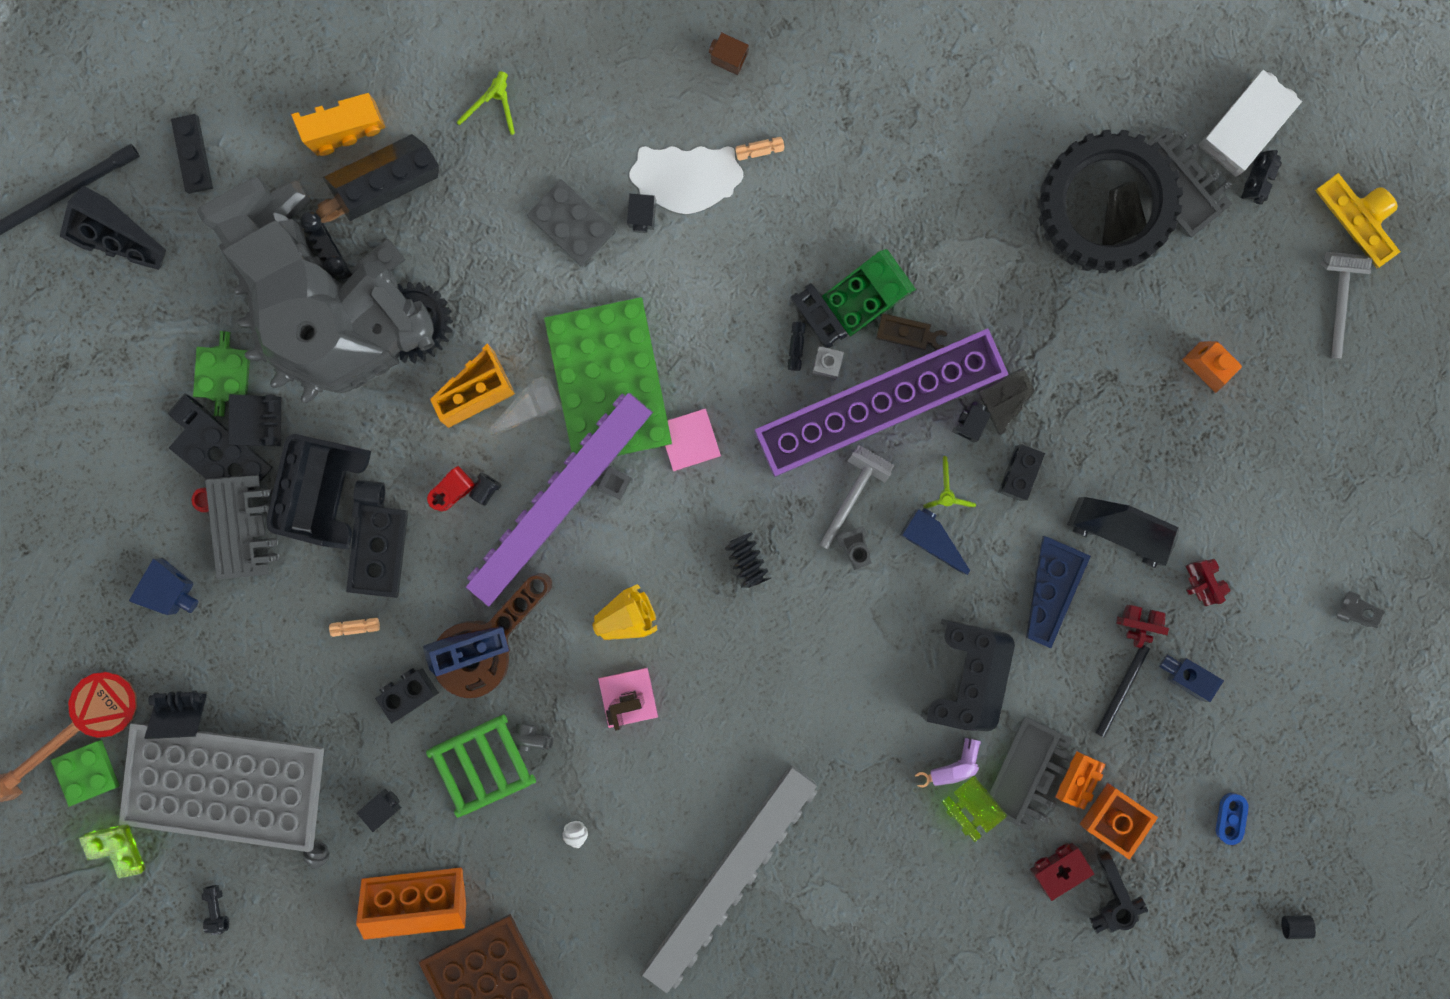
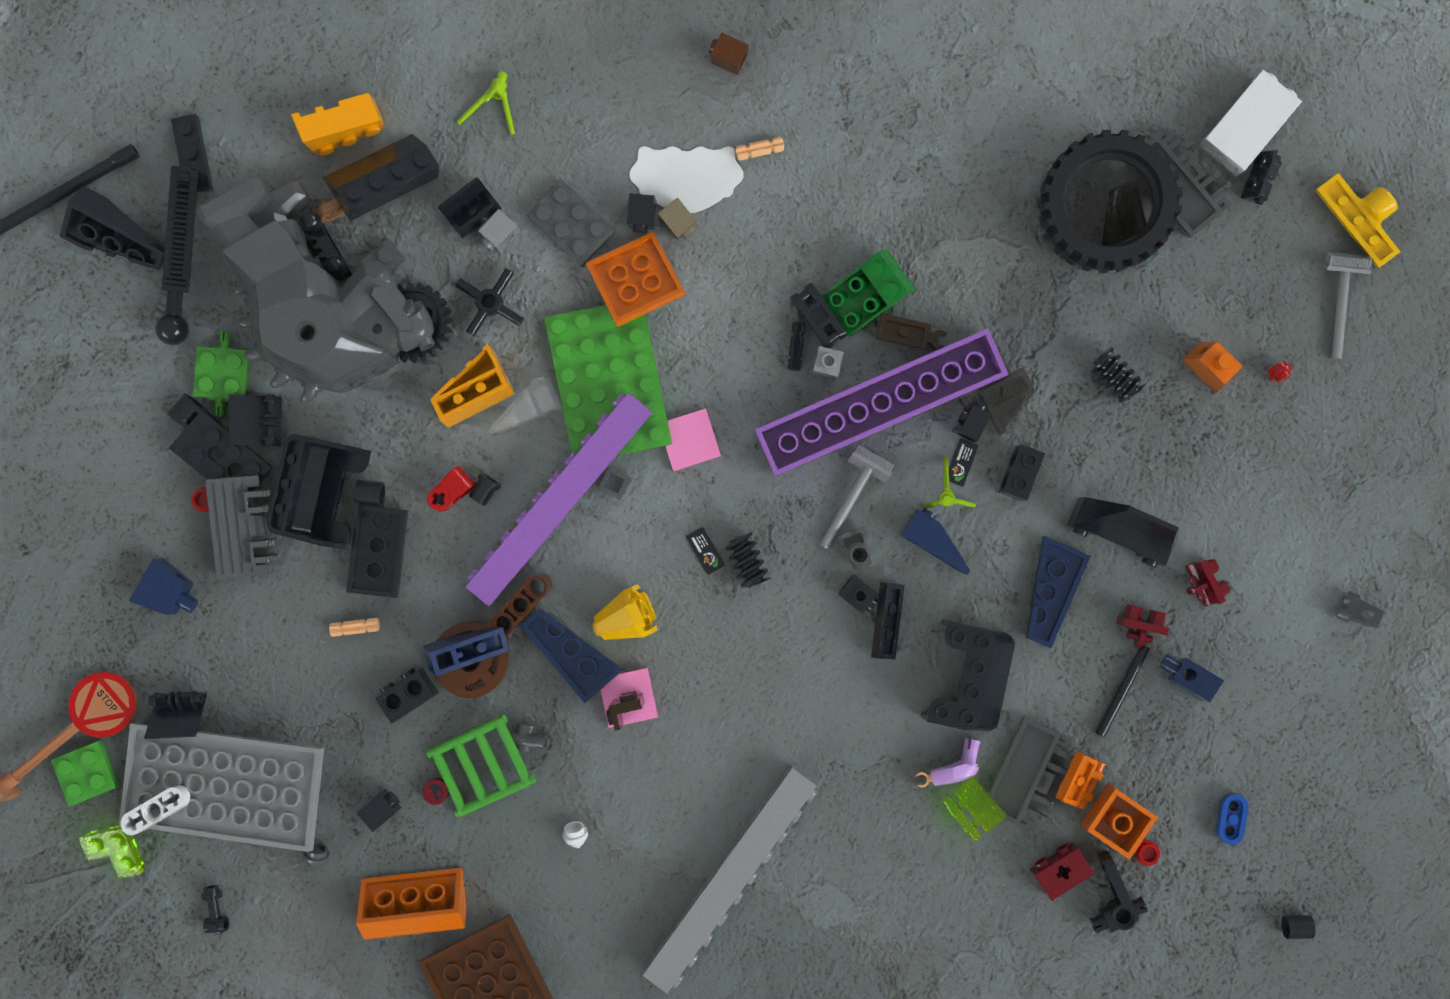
(165, 810): none -> white beam
(172, 327): none -> black gear
(435, 791): none -> dark red tile
(469, 207): none -> black bracket
(481, 296): none -> black bar
(498, 231): none -> light grey brick
(572, 656): none -> dark blue wing
(635, 279): none -> orange plate
(678, 219): none -> dark tan brick
(705, 550): none -> black sticker
(849, 591): none -> black brick
(887, 621): none -> black plate
(962, 462): none -> black sticker
(1116, 375): none -> black piece
(1147, 853): none -> red plate
(1280, 372): none -> red plate

